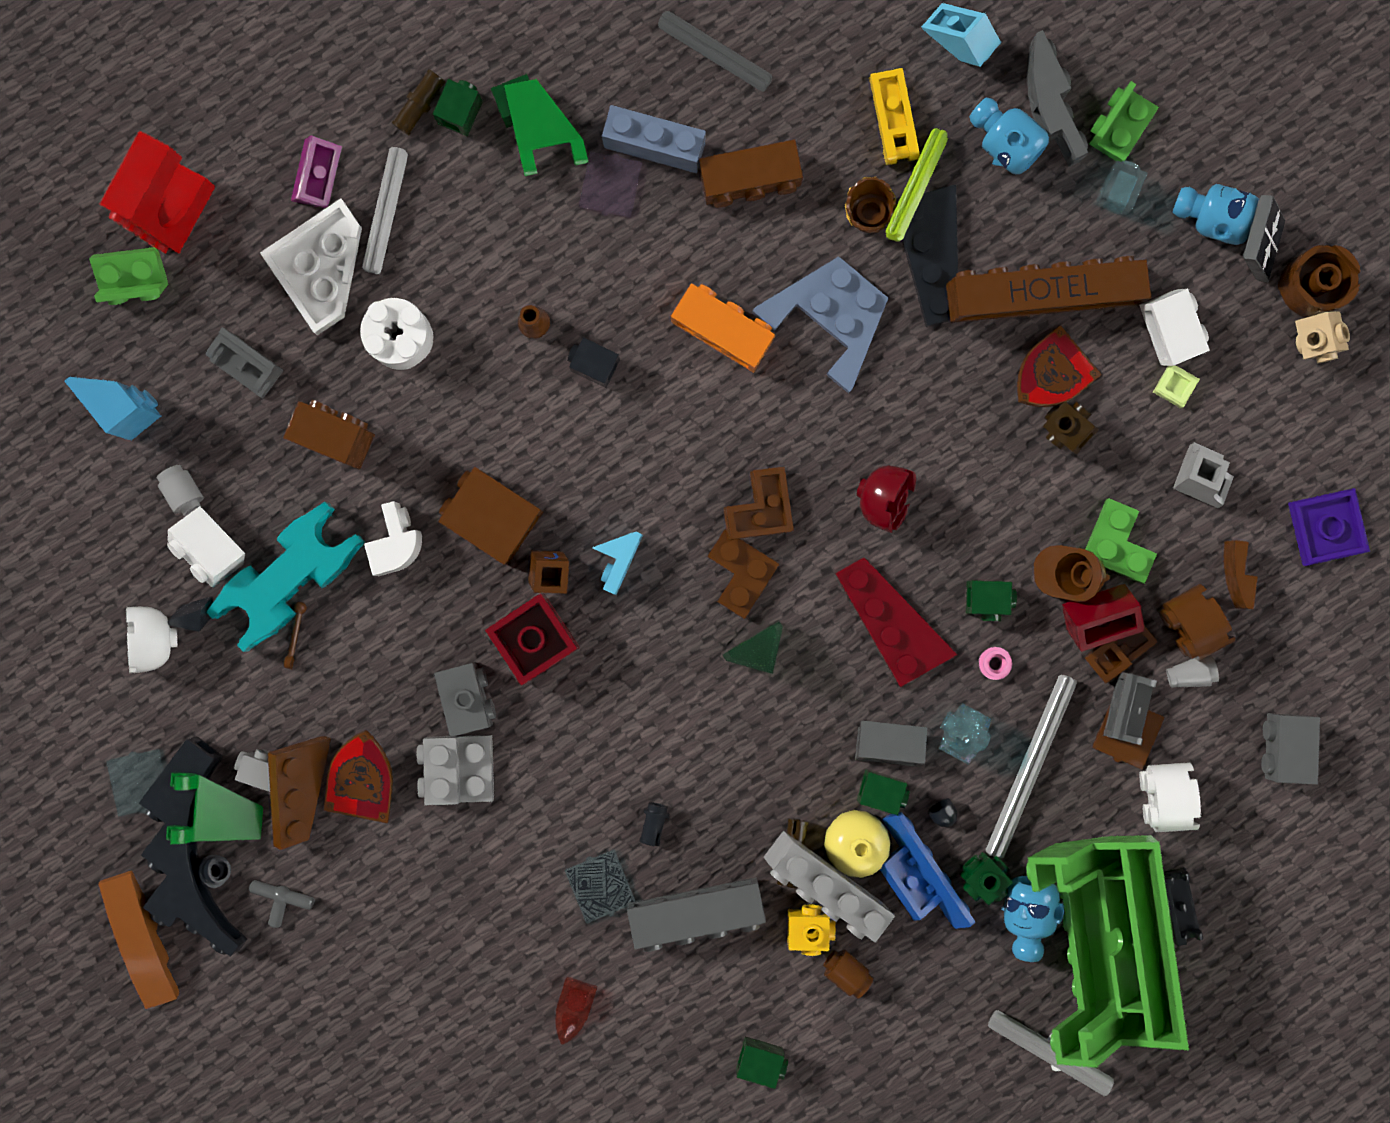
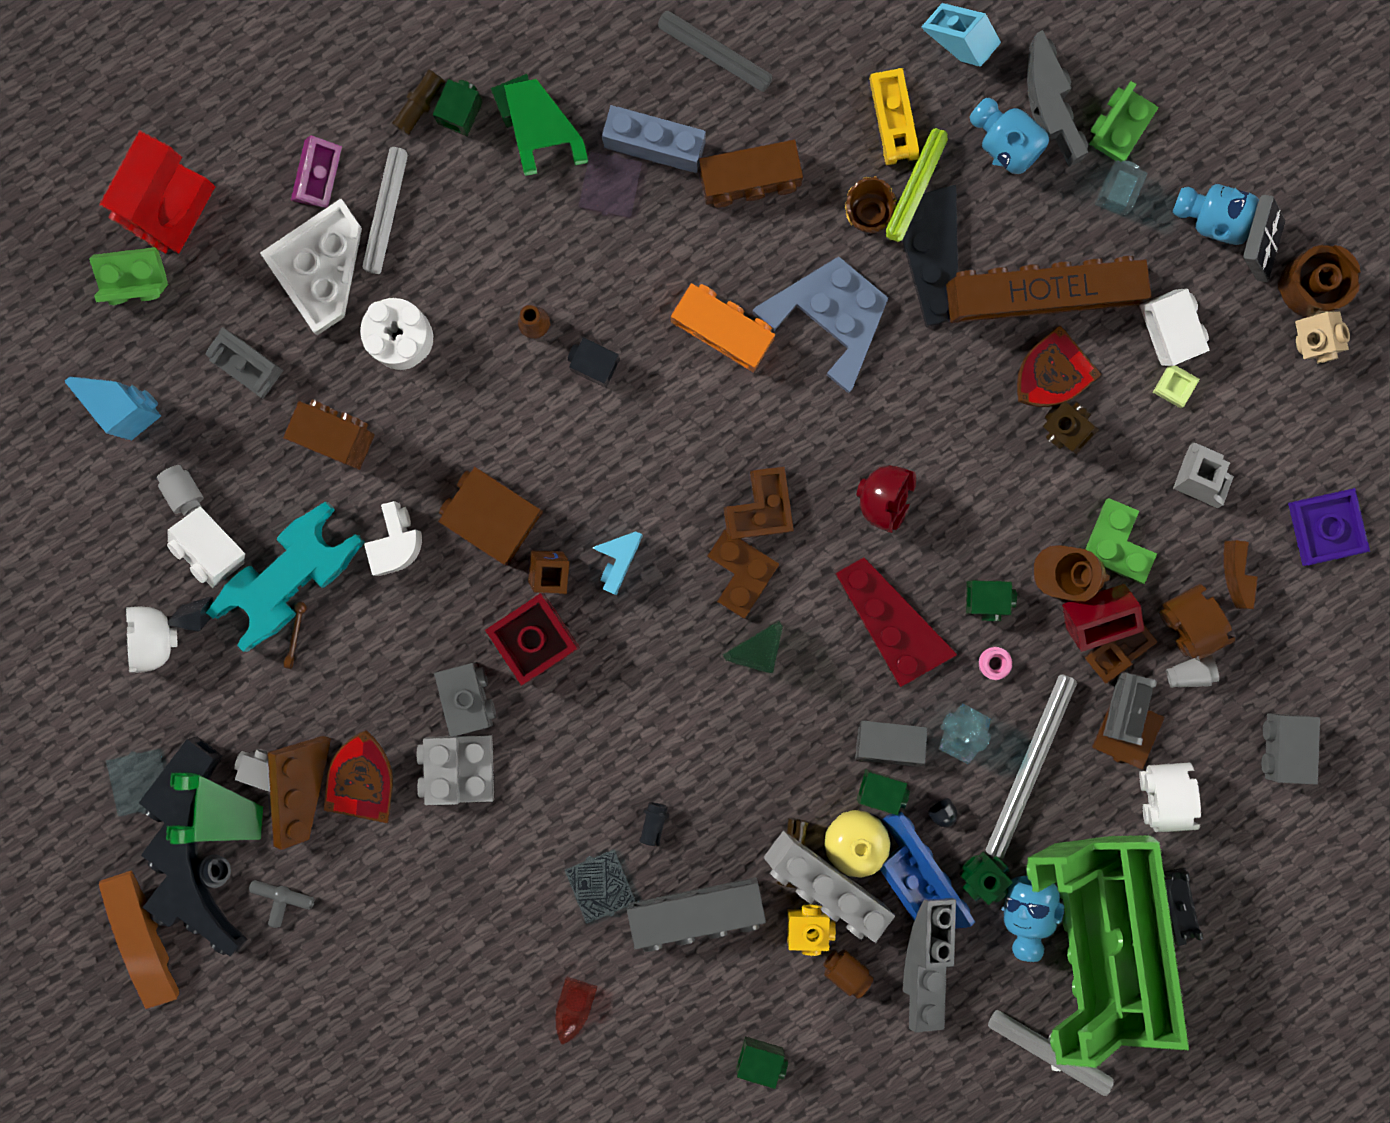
(927, 956): none -> dark grey slope

